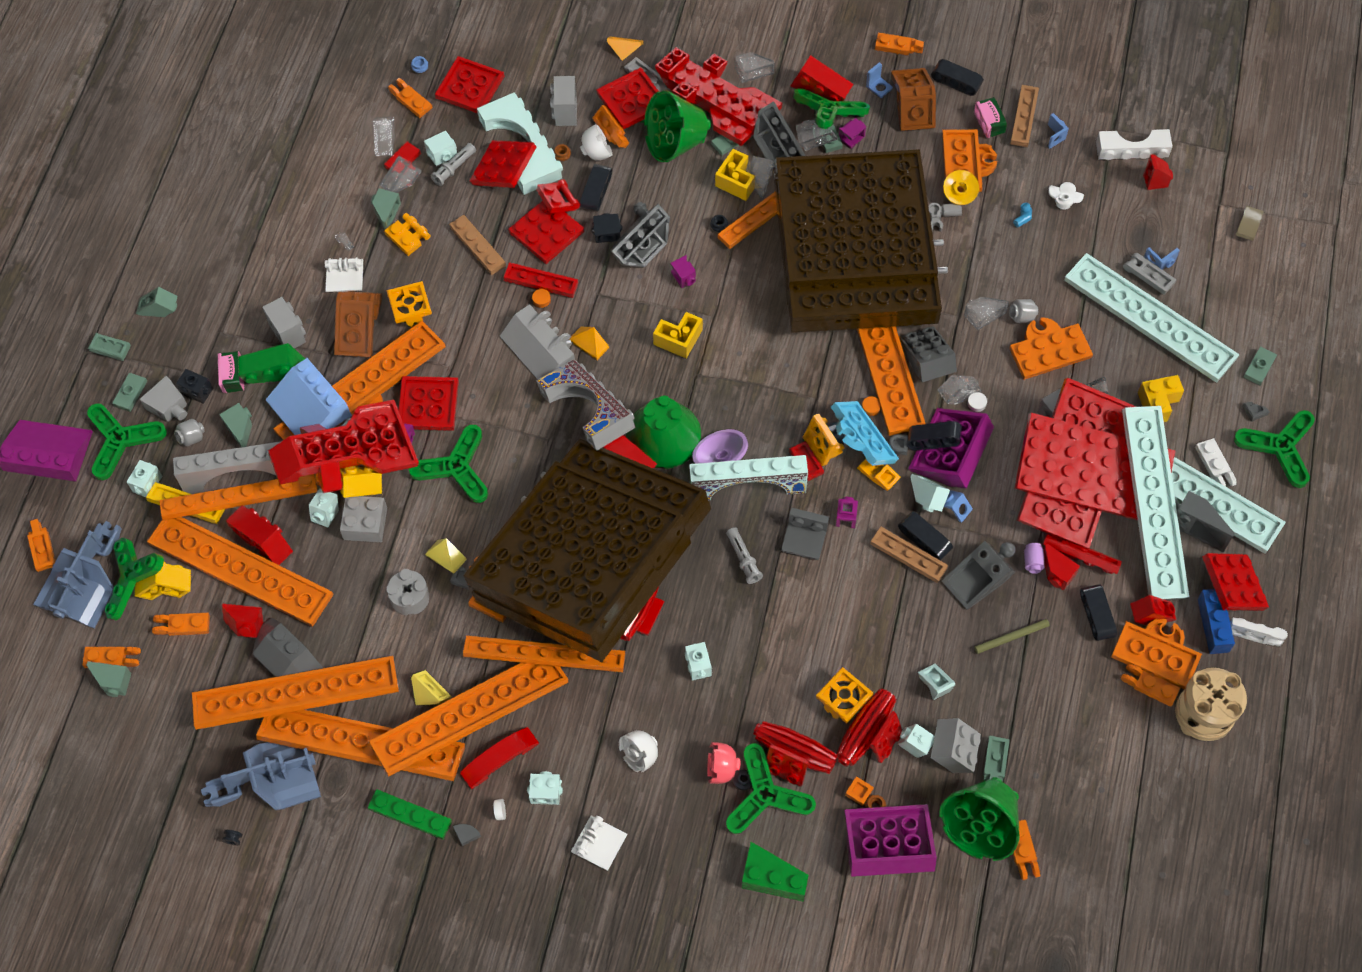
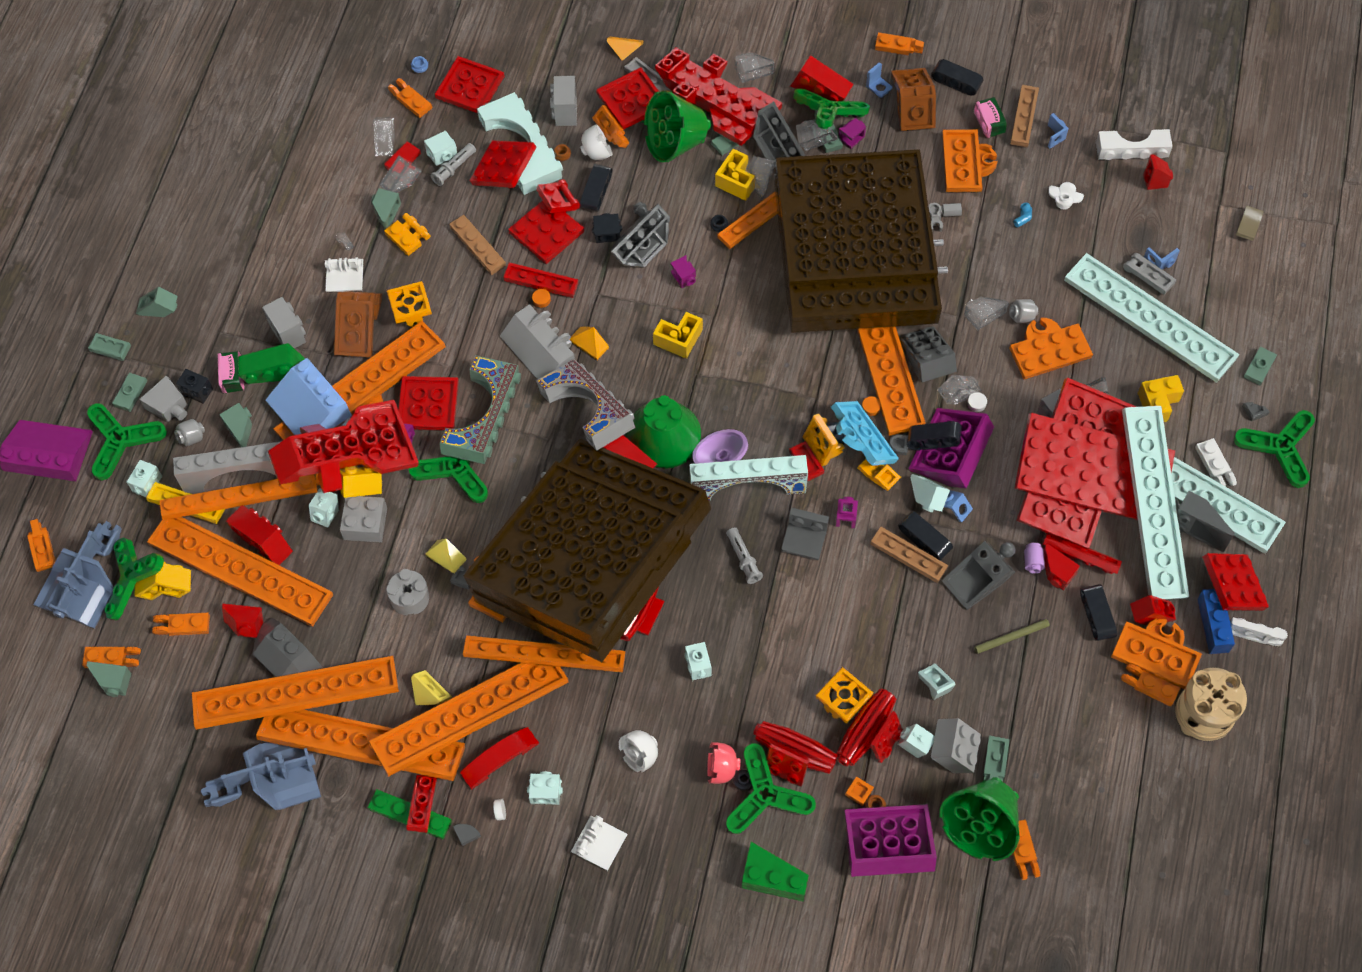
(232, 837): black bush -> none
(421, 803): none -> red tile
(476, 441): none -> sand green arch
(961, 179): yellow dish -> none

